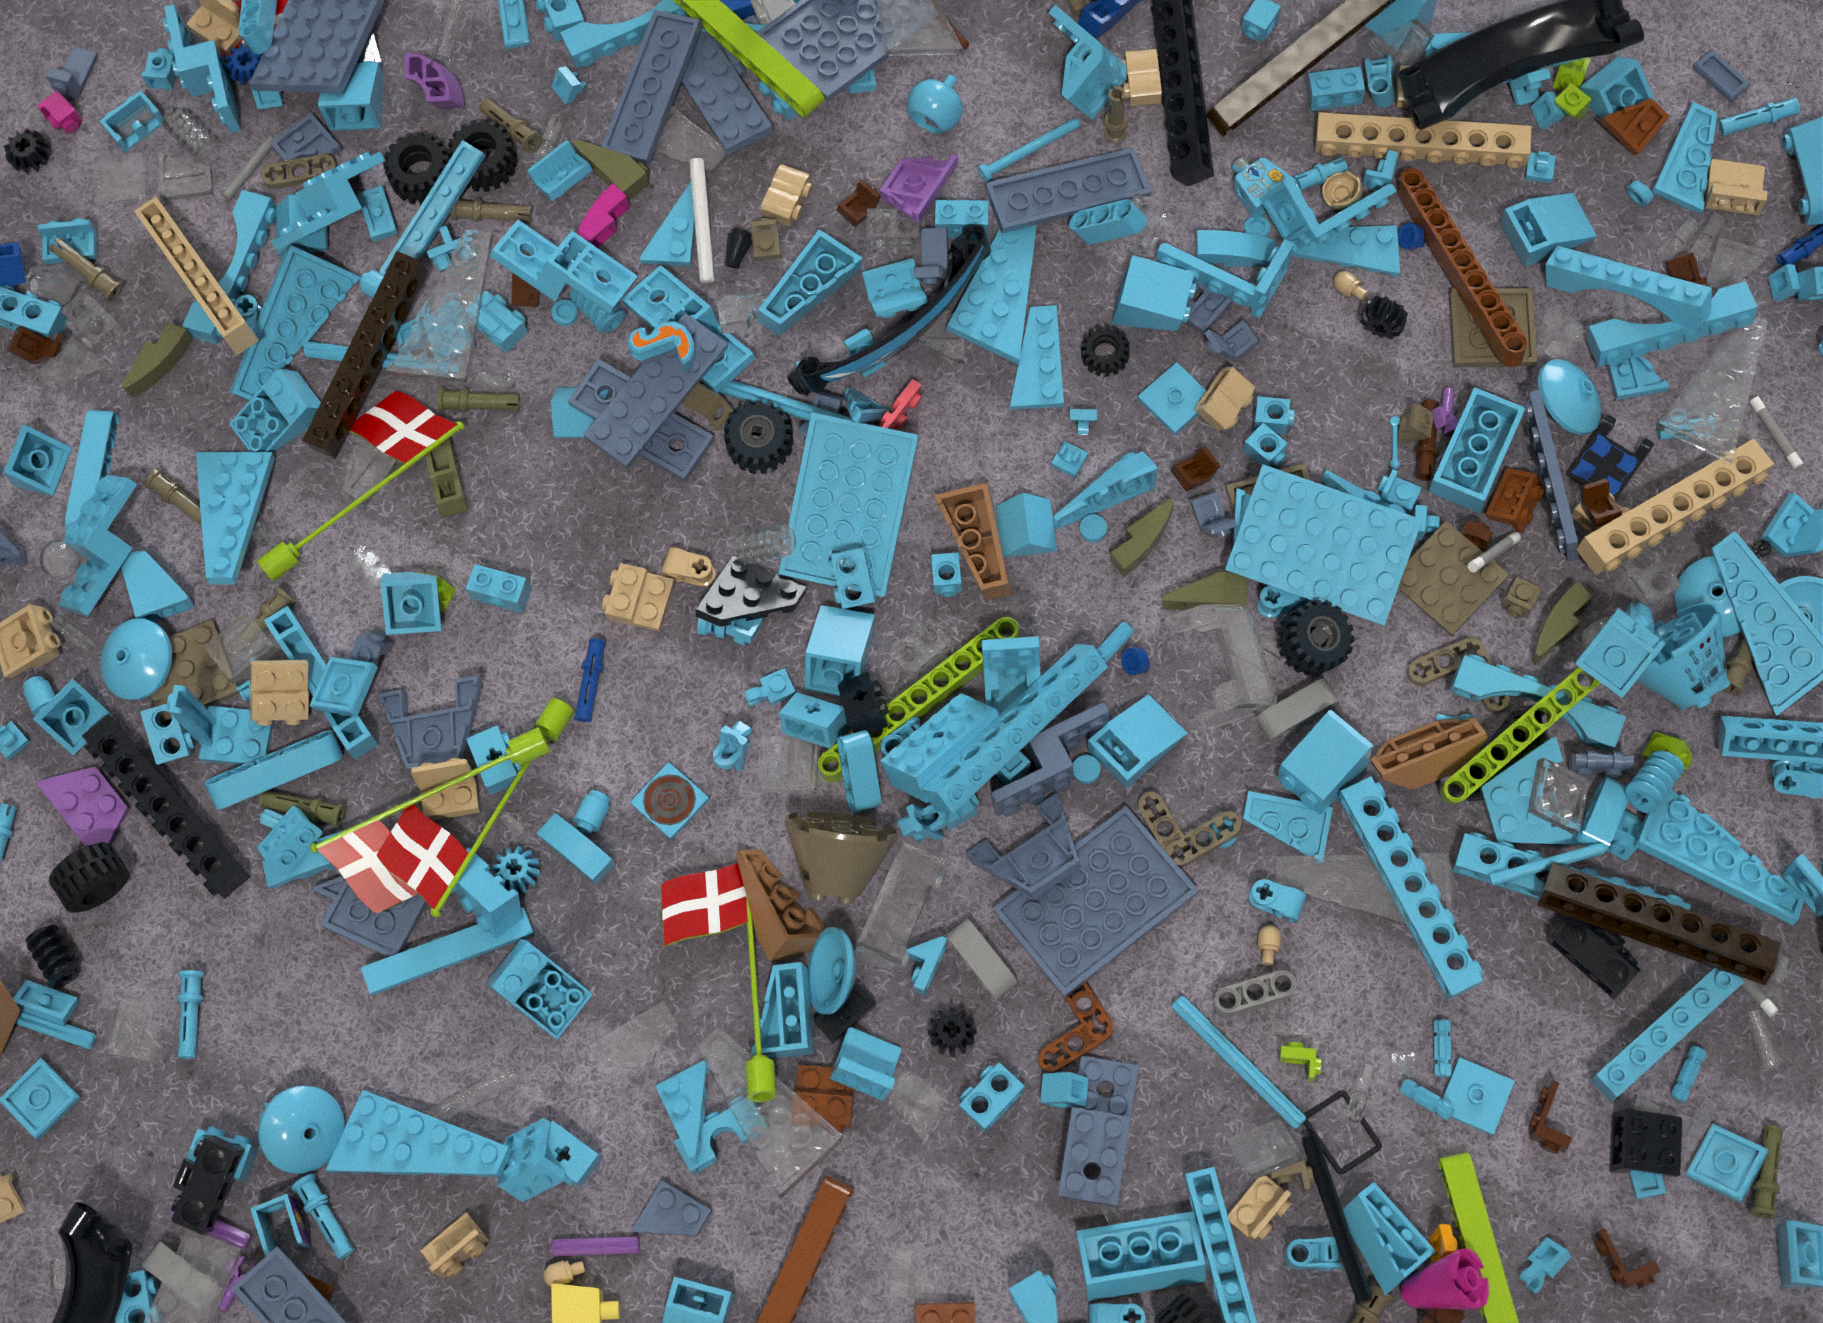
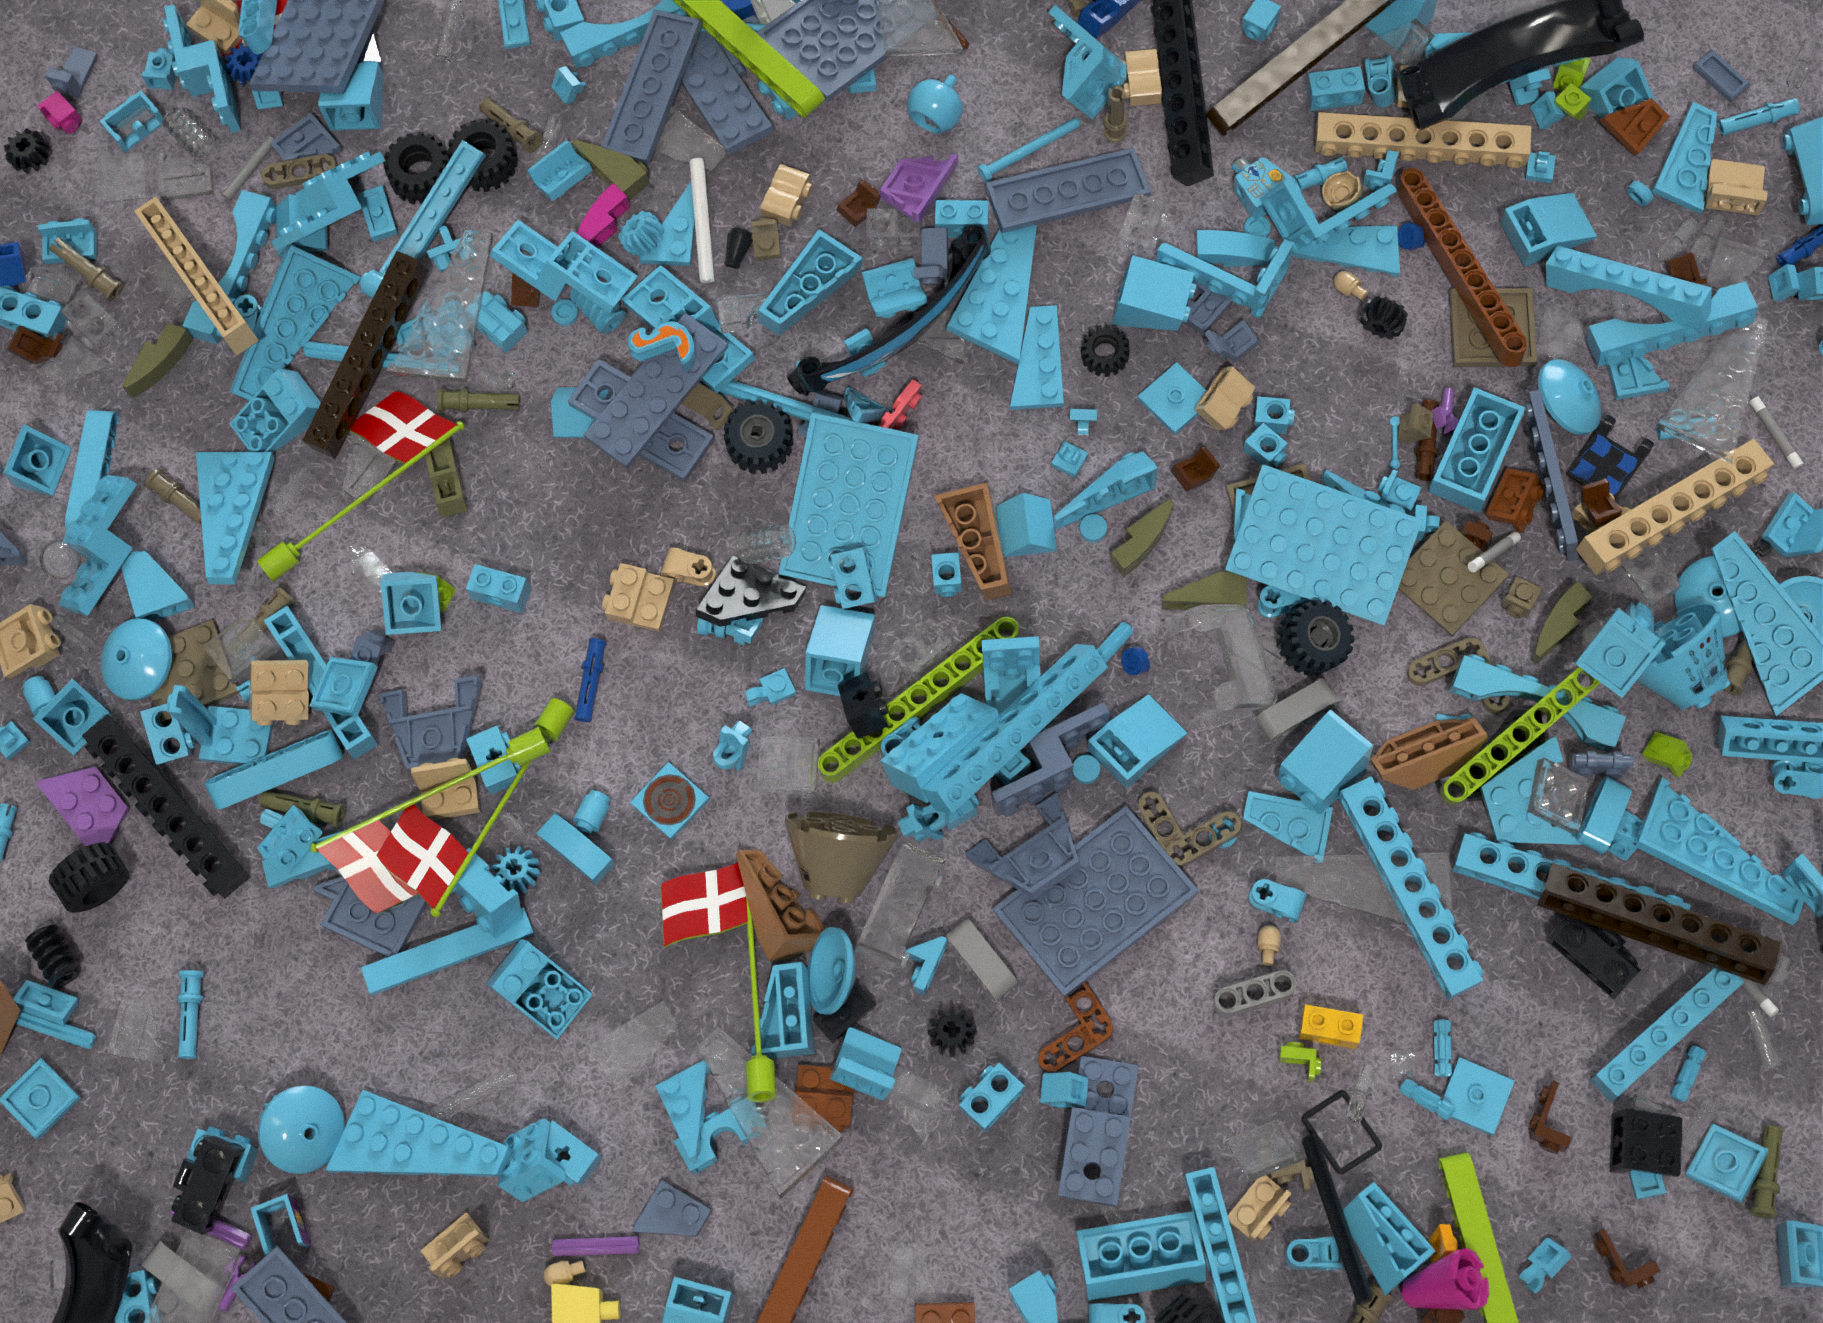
(316, 1204): medium azure pin -> none
(436, 80): medium lavender brick -> none
(477, 210): dark tan pin -> none
(641, 233): none -> medium azure gear
(813, 720): medium azure brick -> none
(859, 771): medium azure beam -> none
(1108, 222): medium azure beam -> none
(1211, 515): sand blue bracket -> none
(1238, 1062): medium azure axle -> none
(1330, 1026): none -> yellow brick
(1544, 864): medium azure bar -> none
(1654, 781): medium azure piece -> none

